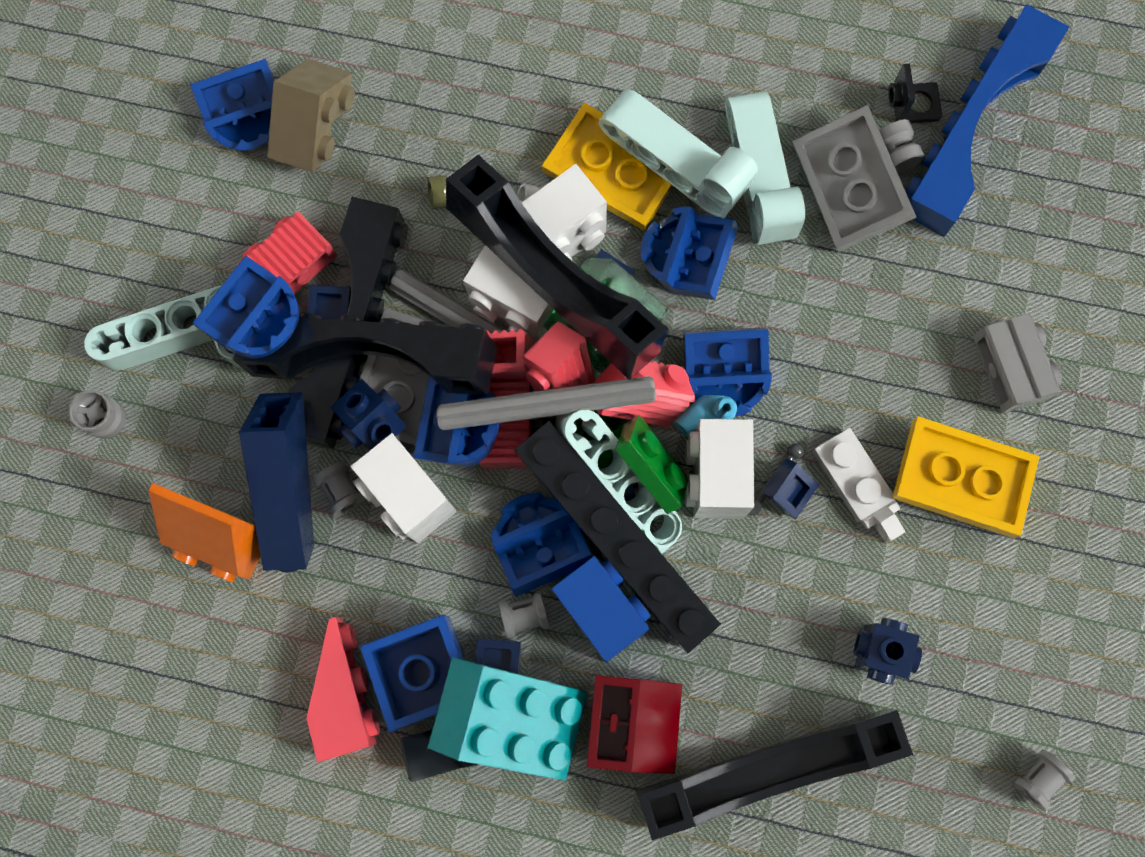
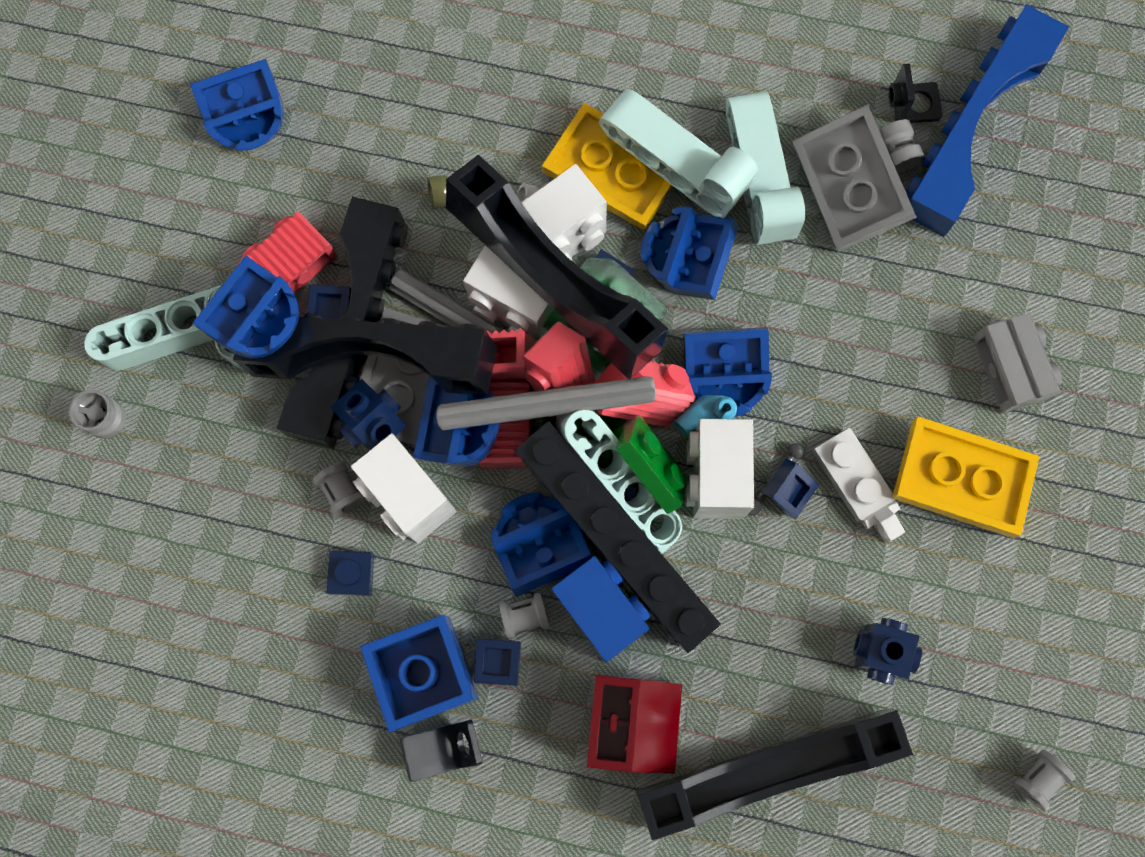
(204, 534): orange slope -> none
(279, 480): dark blue slope -> none
(303, 113): dark tan brick -> none
(338, 707): coral slope -> none
(350, 573): none -> dark blue plate
(507, 720): brick -> none

